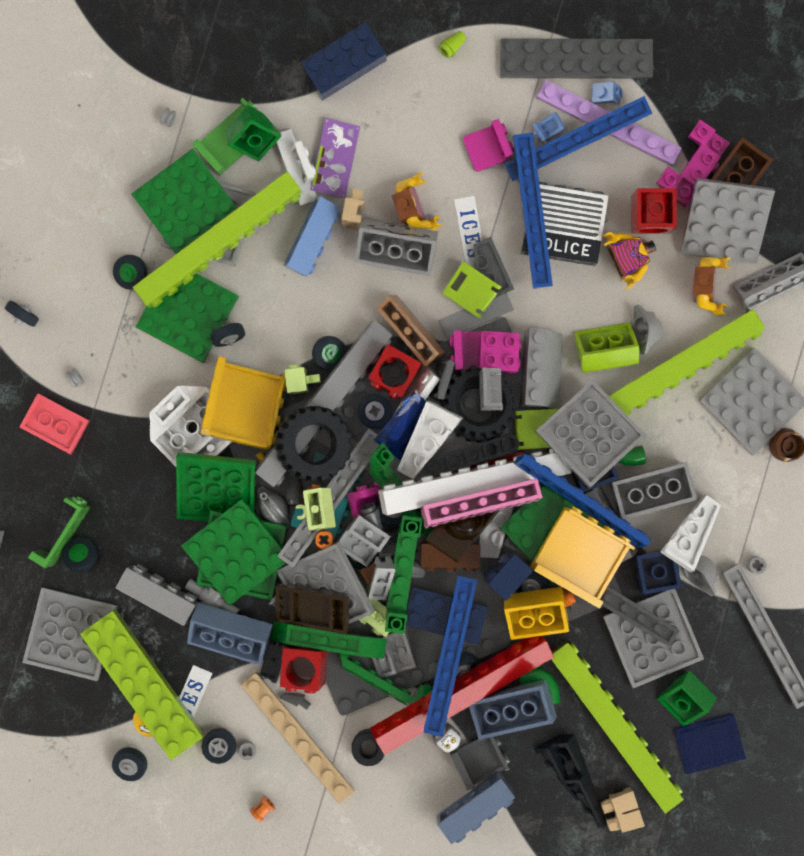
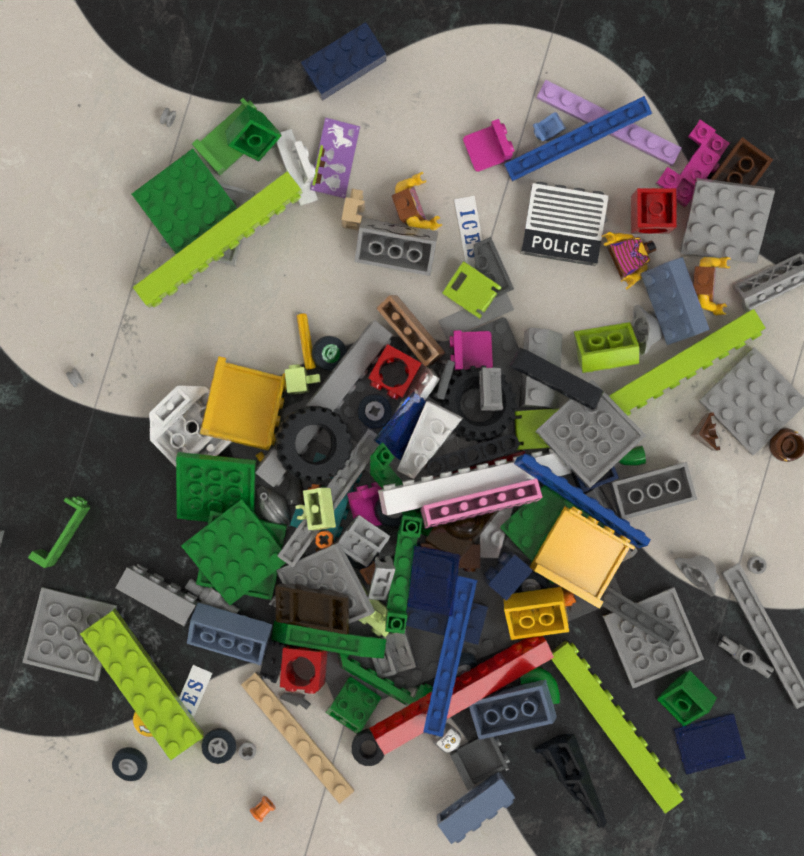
(21, 313): black wheel -> none
(54, 423): coral plate -> none
(79, 554): black wheel -> none
(129, 271): black wheel -> none
(189, 316): green plate -> none
(227, 334): black wheel -> none
(305, 341): none -> yellow axle
(312, 236): medium blue brick -> none
(353, 705): none -> green bracket
(371, 513): dark grey cone -> none
(433, 580): none -> clear blue piece
(452, 44): lime cone -> none
(500, 351): dark pink bracket -> none
(532, 210): blue plate -> none
(557, 378): none -> black beam
(576, 58): dark grey plate -> none
(606, 93): medium blue bracket -> none
(625, 809): tan hips -> none
(656, 572): dark blue brick -> none
(674, 301): none -> sand blue brick
(691, 536): white wing -> none
(706, 432): none -> reddish brown slope
(752, 663): none -> light grey pin

